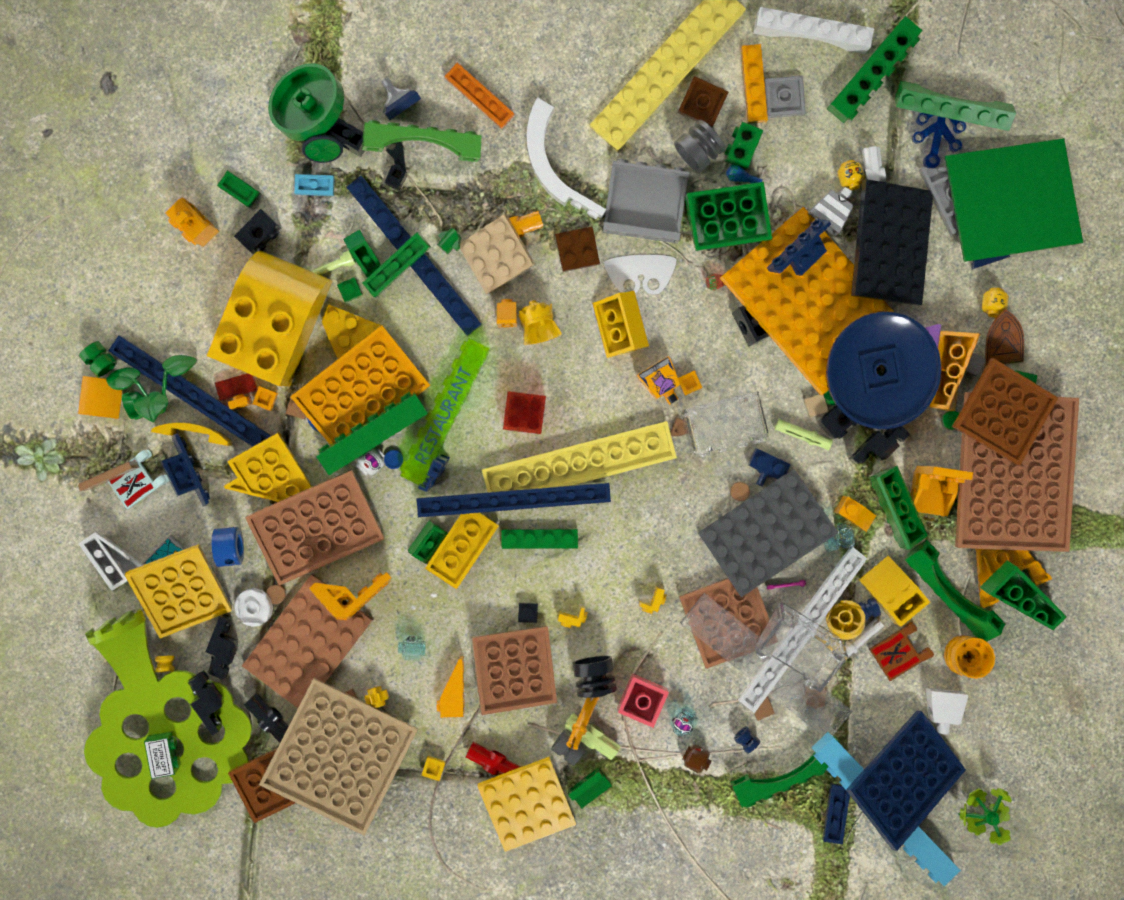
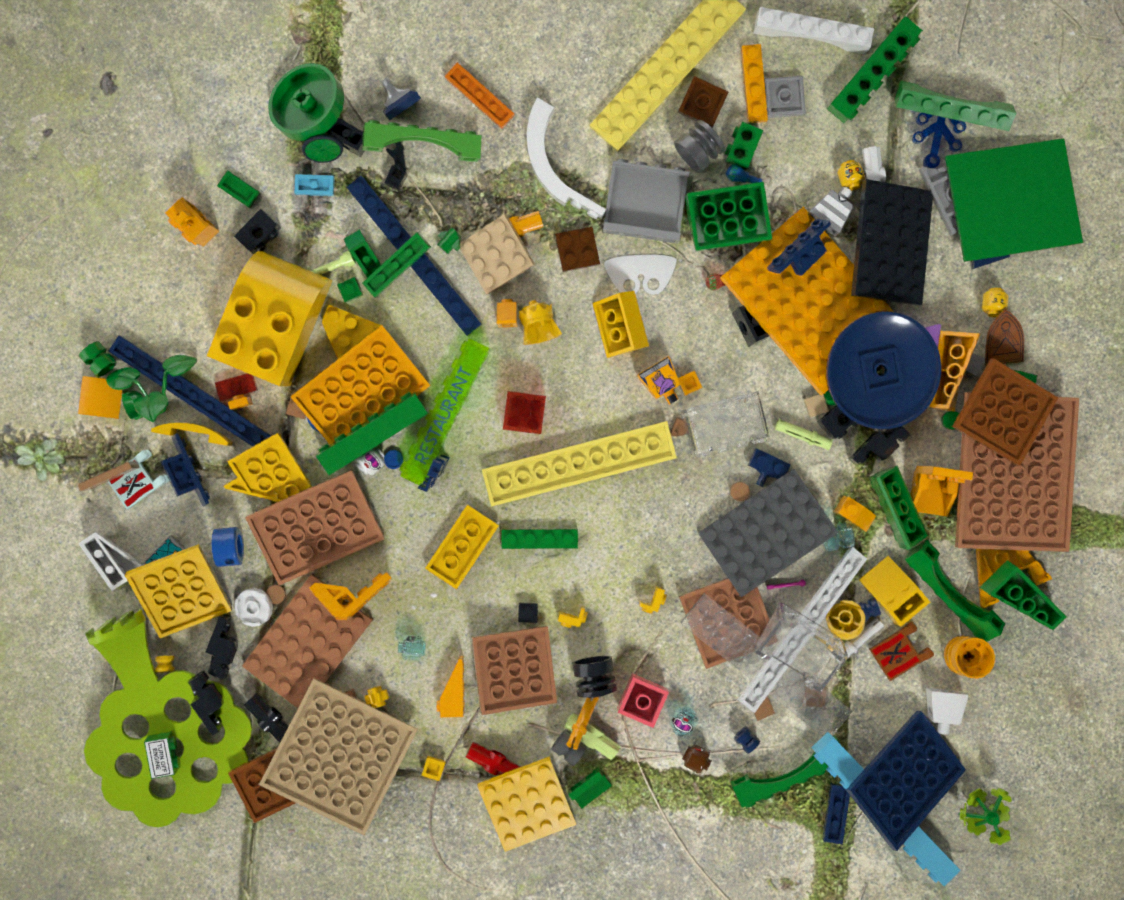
(265, 398): light orange plate -> none
(427, 542): green slope -> none
(513, 500): dark blue plate -> none

